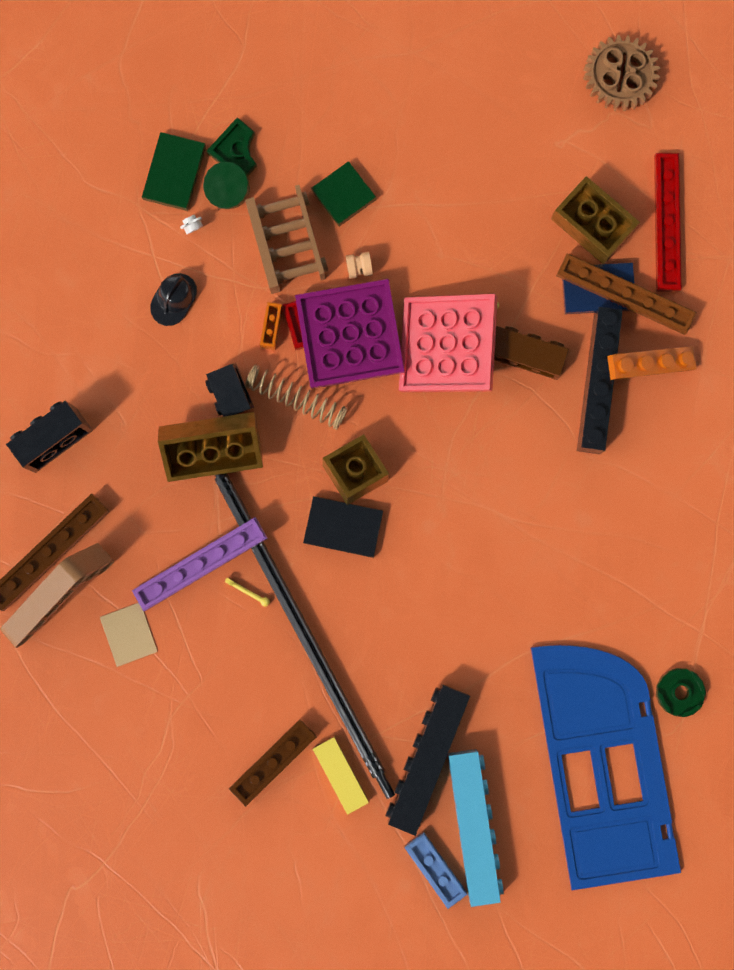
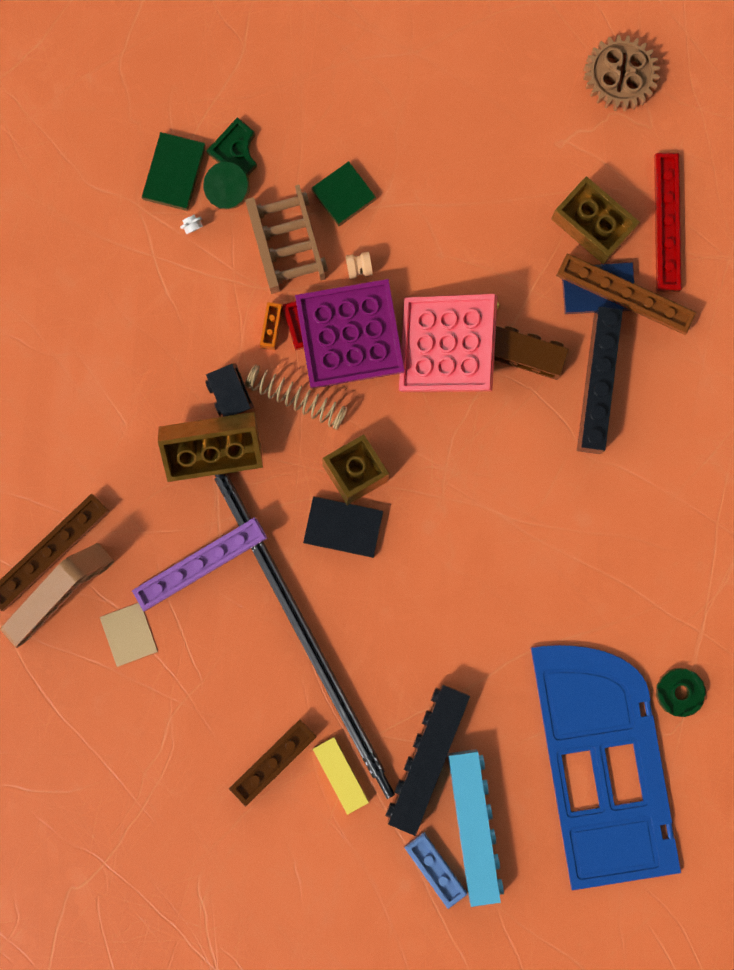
(48, 436): black brick -> none
(173, 299): black piece -> none
(264, 601): light yellow hinge -> none
(651, 362): orange plate -> none

